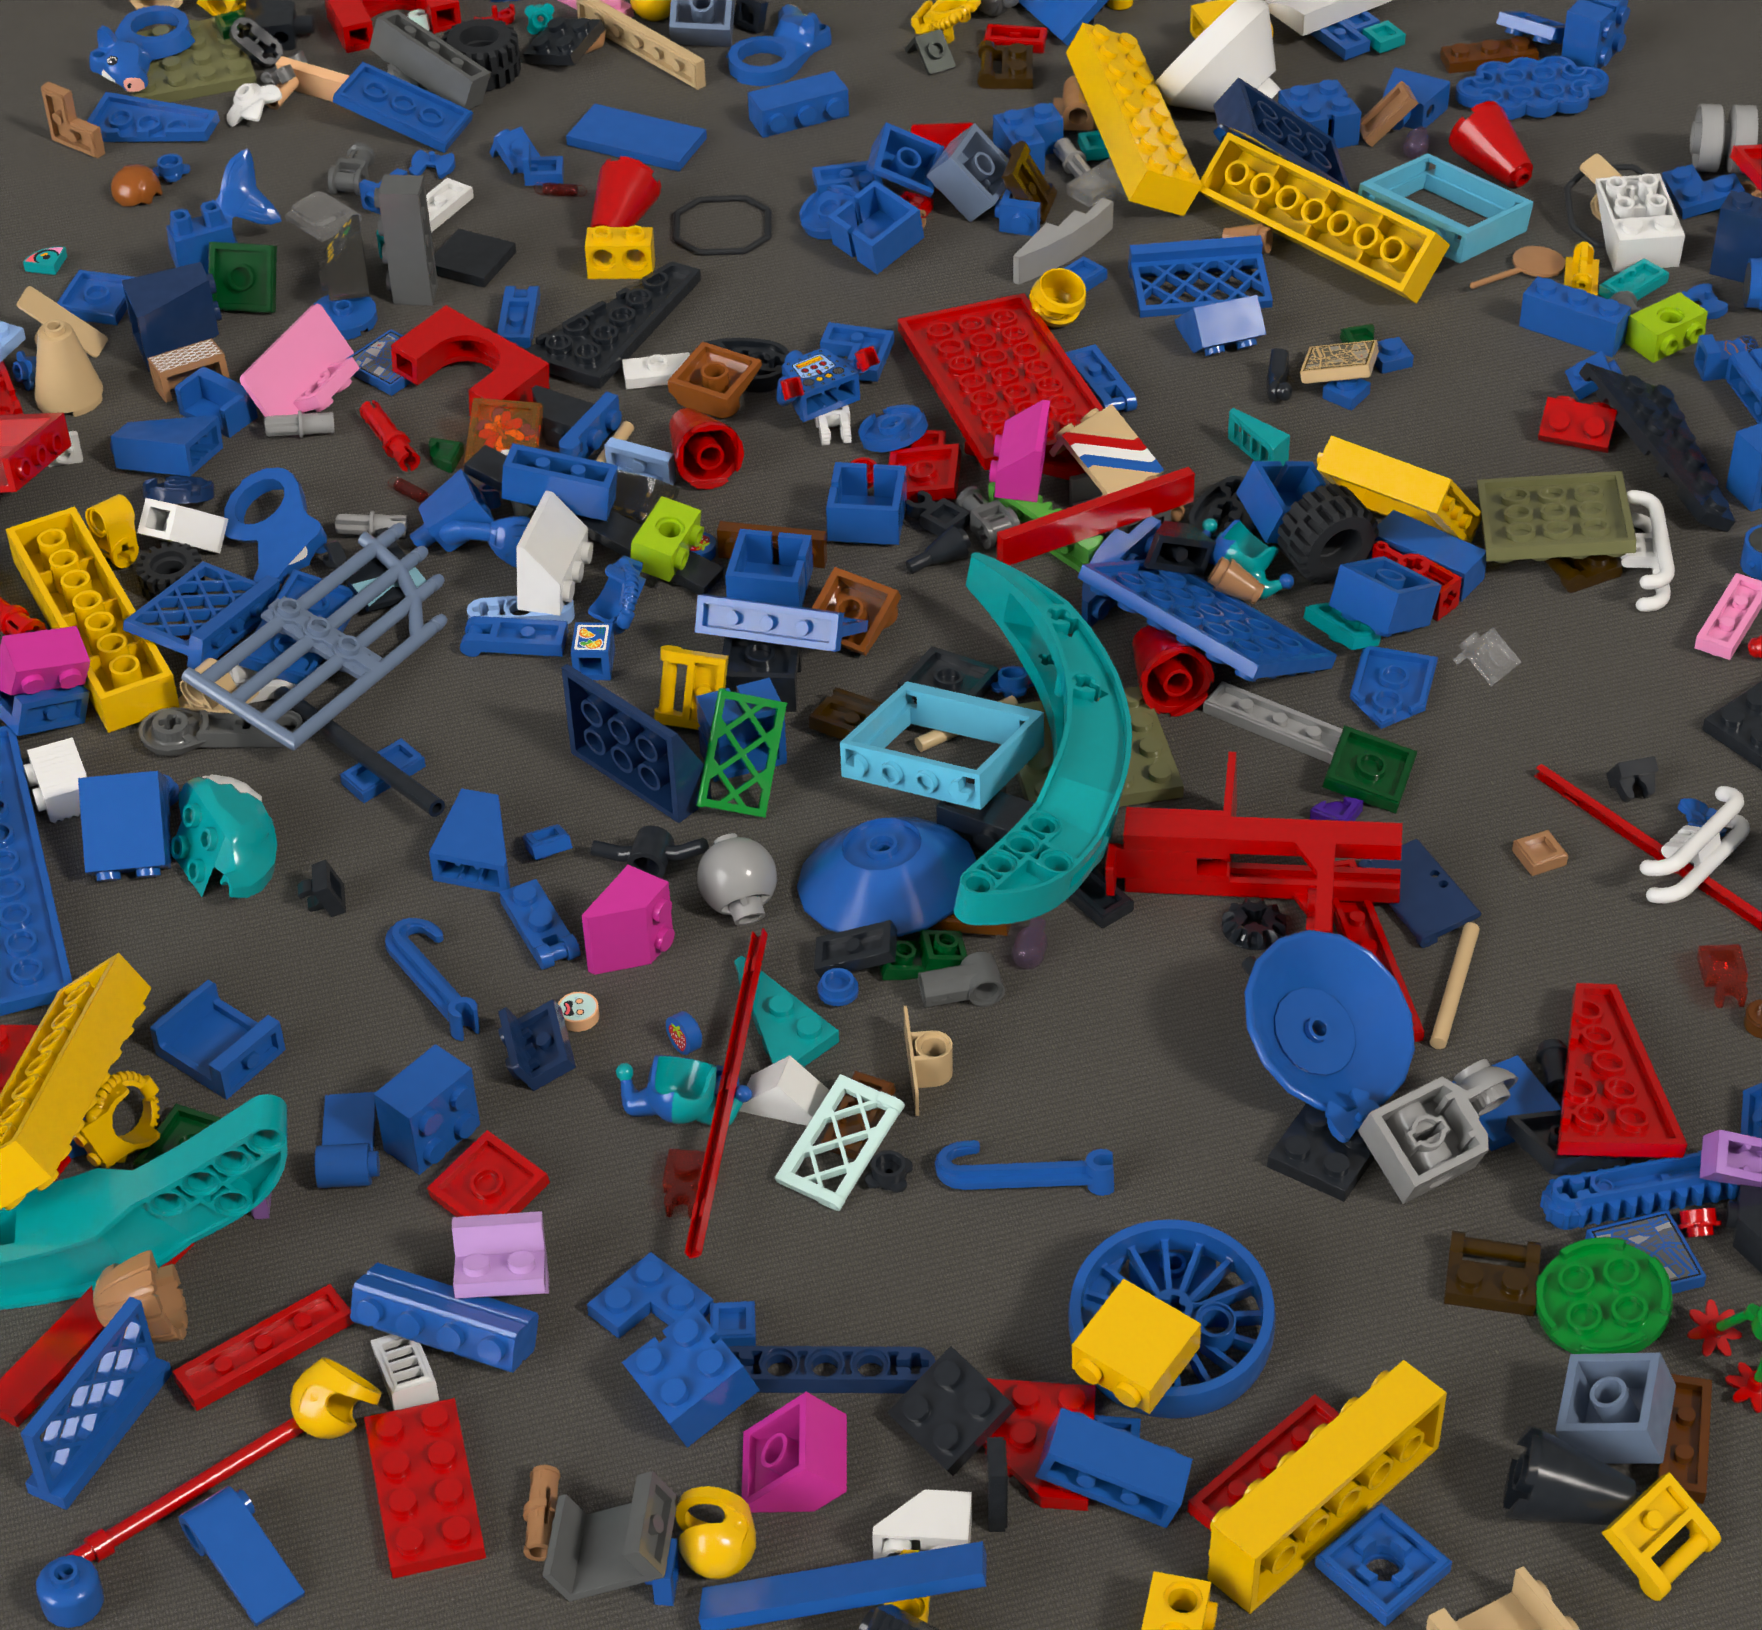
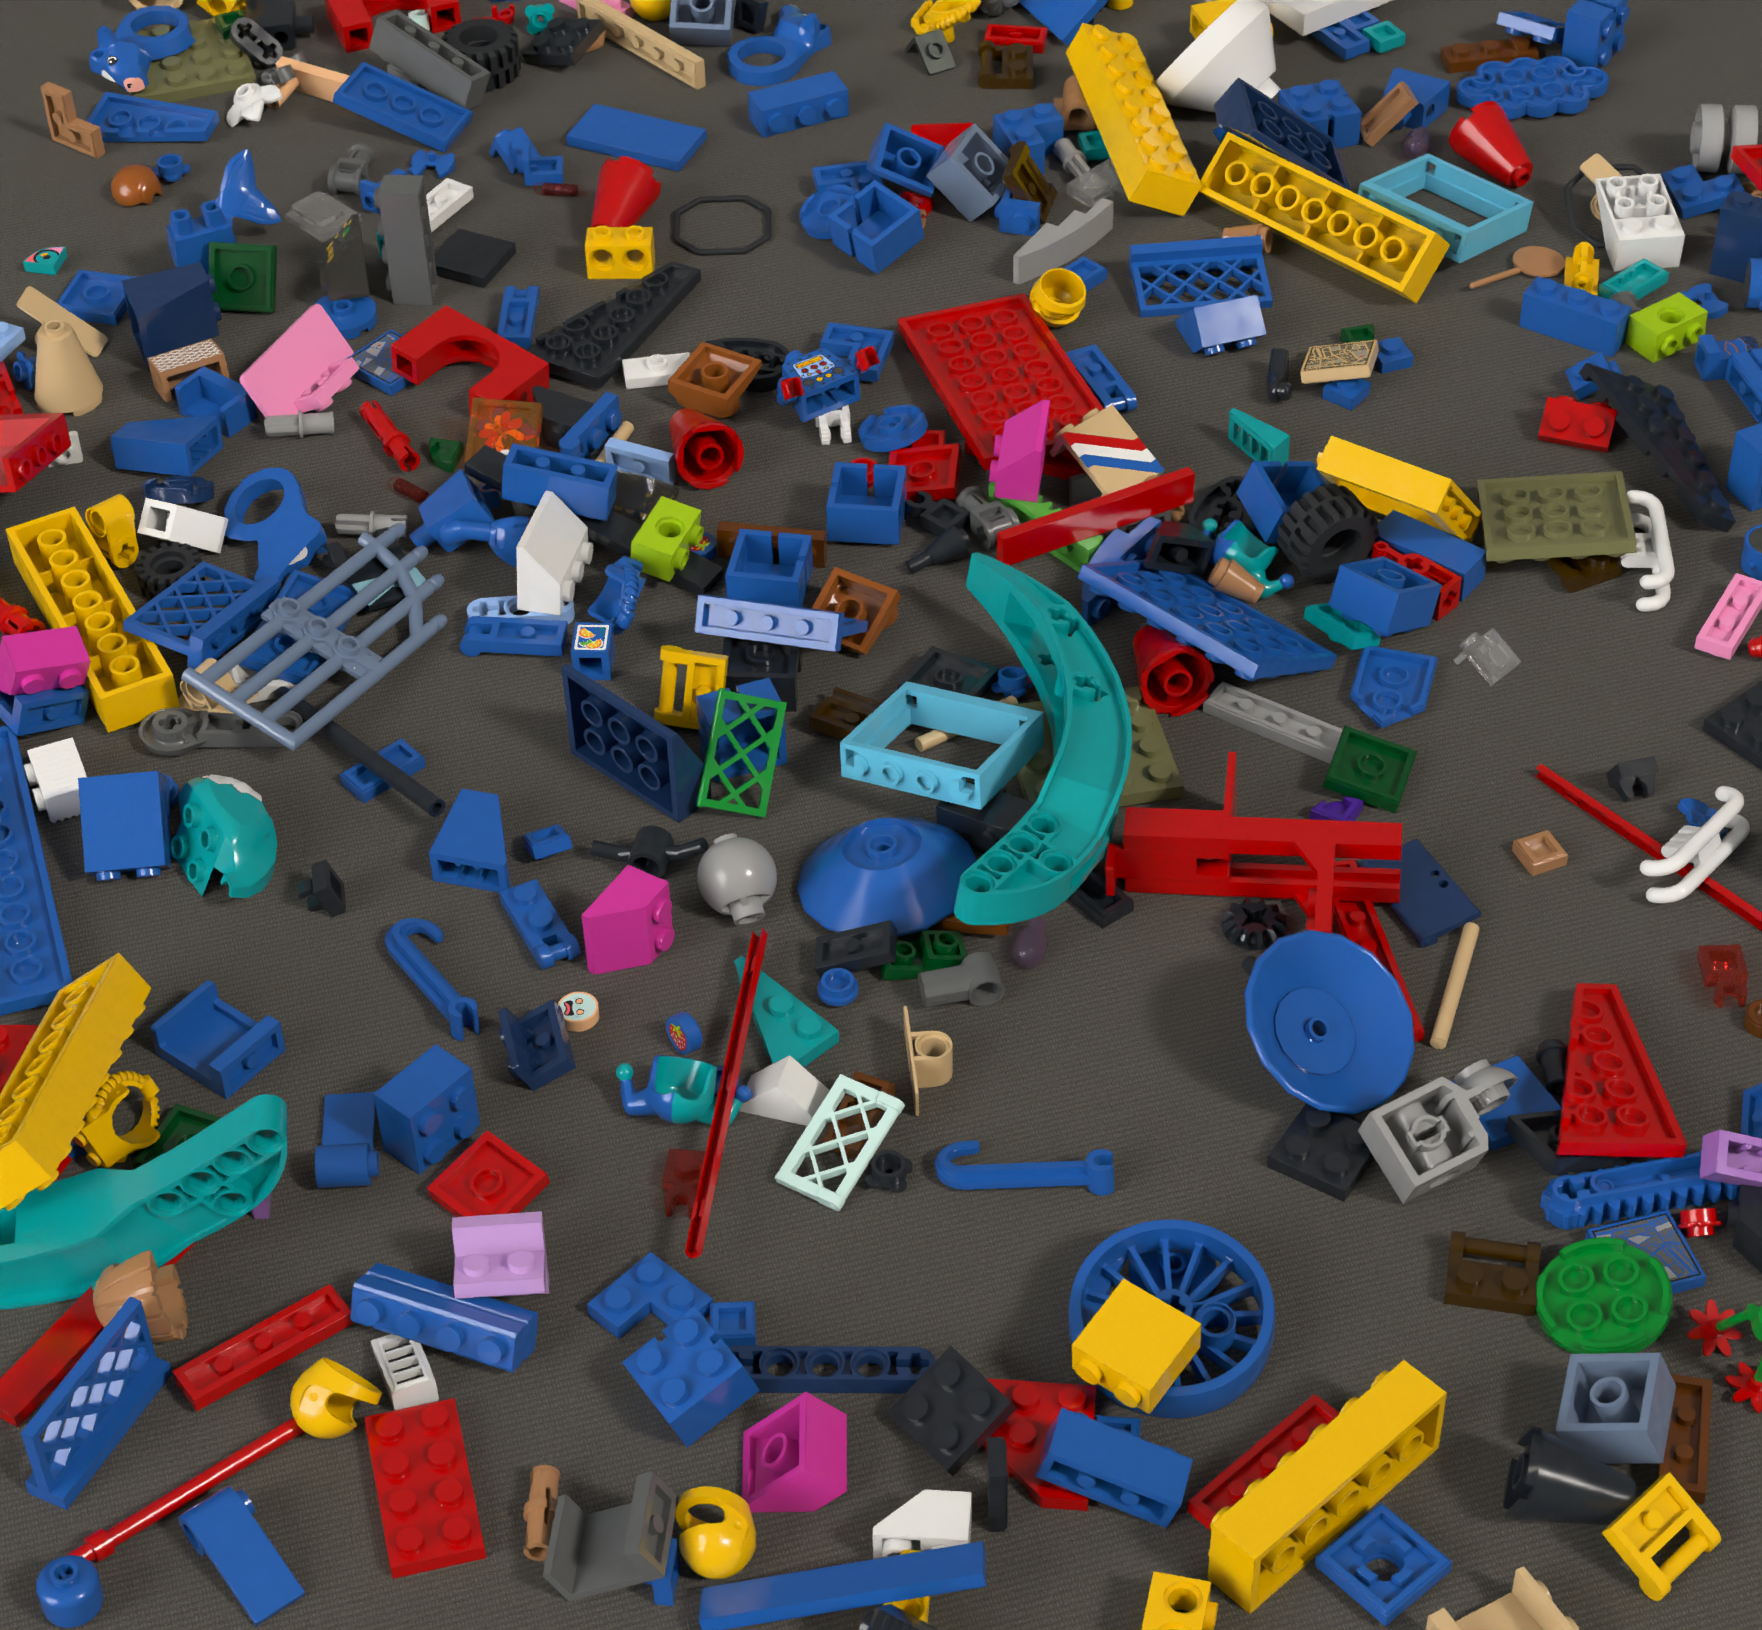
(1344, 1123): blue piece -> none

